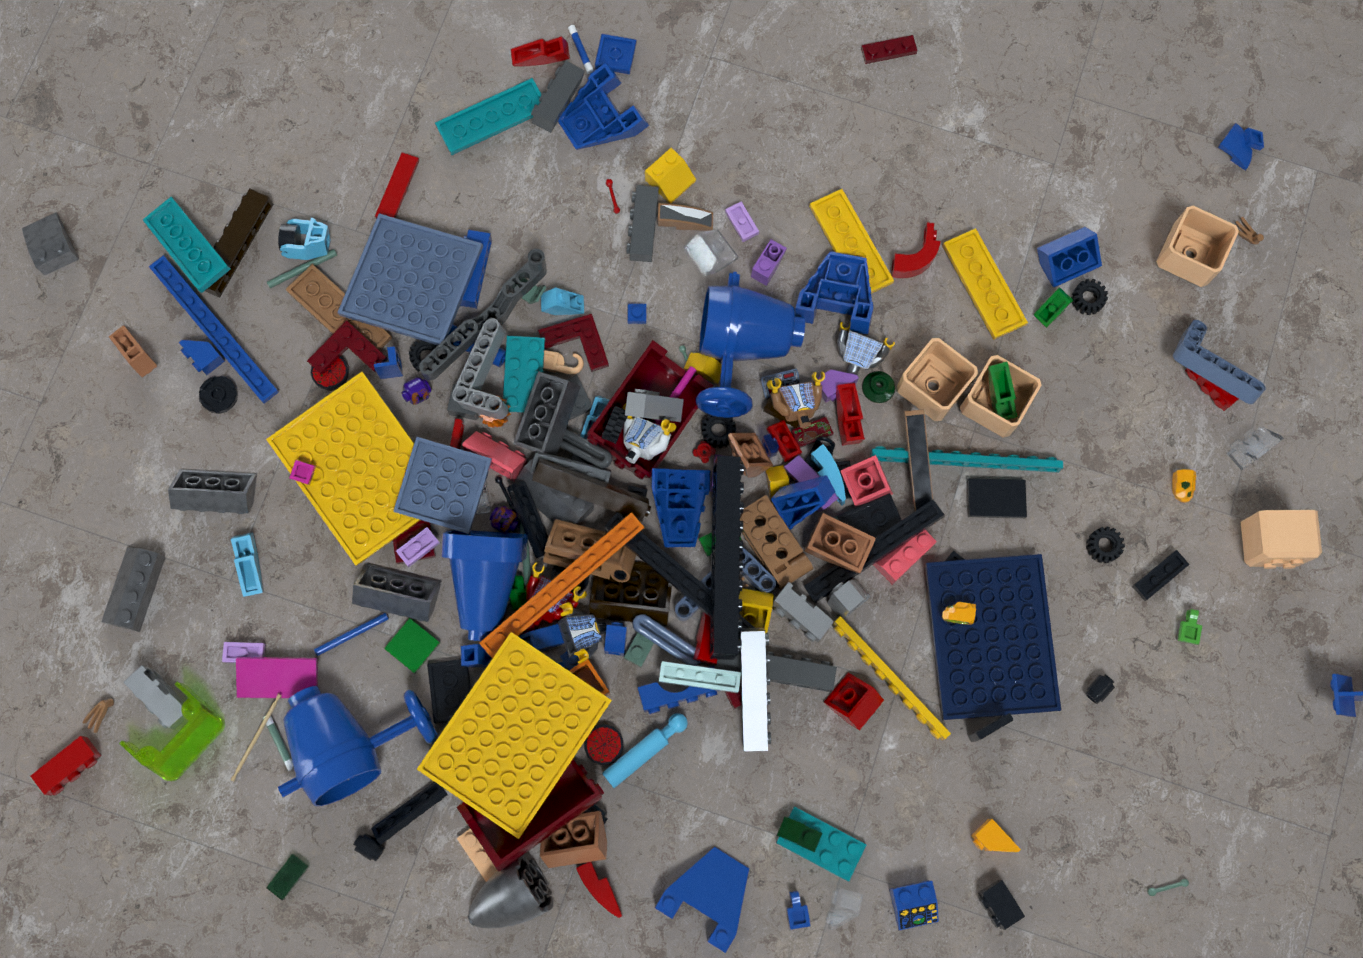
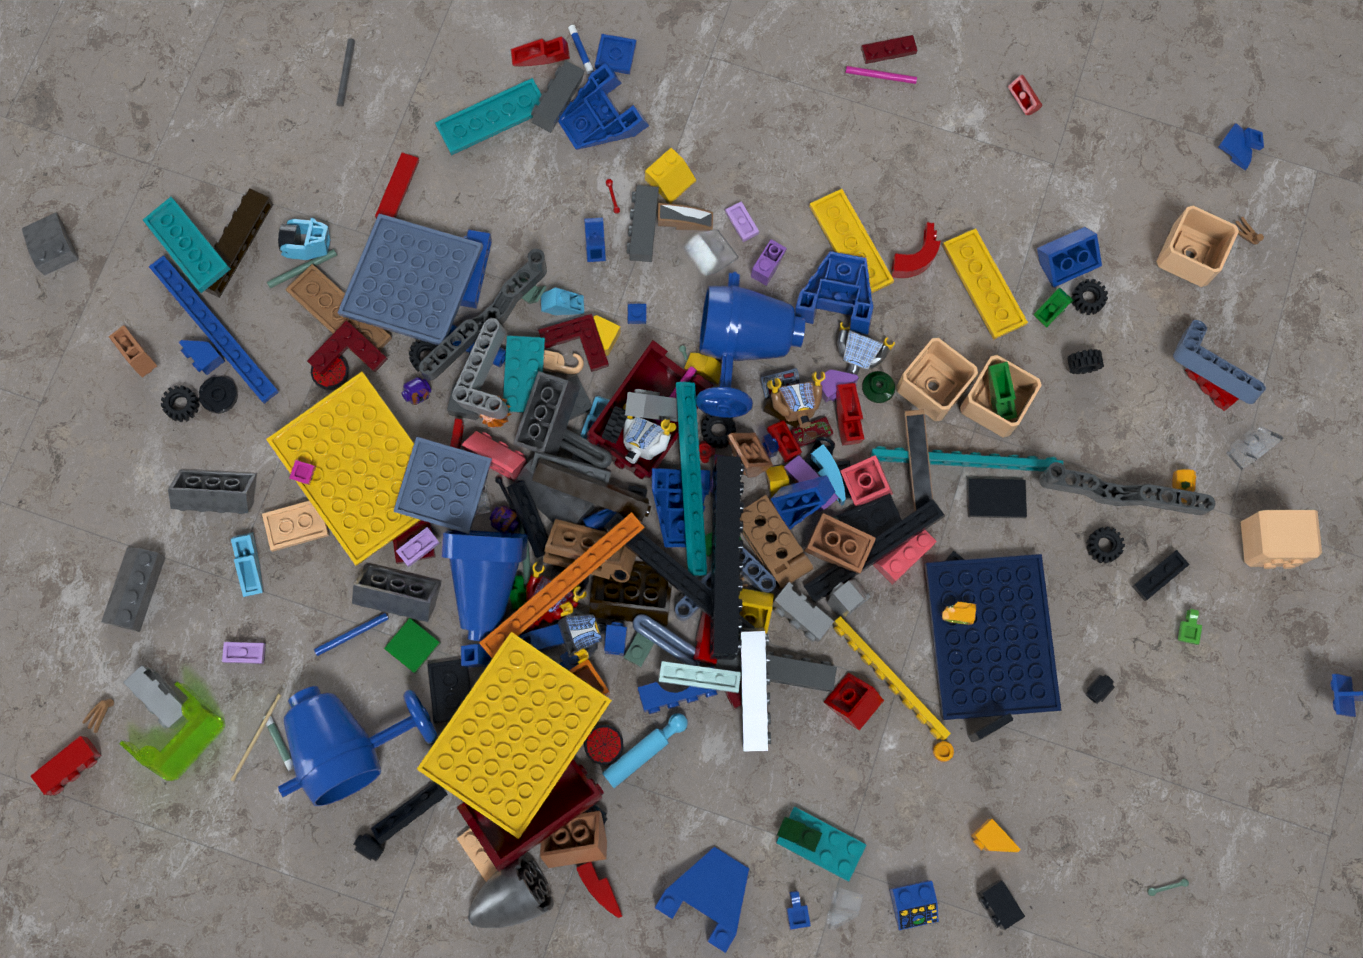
(180, 415): none -> black tyre
(274, 675): dark pink tile -> none
(287, 877): clear green plate -> none
(293, 526): none -> light nougat plate
(345, 72): none -> flat silver bar
(392, 368): blue panel -> none
(595, 239): none -> blue brick
(599, 519): none -> blue arm
(608, 333): none -> yellow slope
(691, 478): none -> teal plate
(880, 74): none -> dark pink bar
(943, 751): none -> light orange tile
(1025, 95): none -> red brick
(1085, 361): none -> black tyre
(1125, 495): none -> dark grey beam

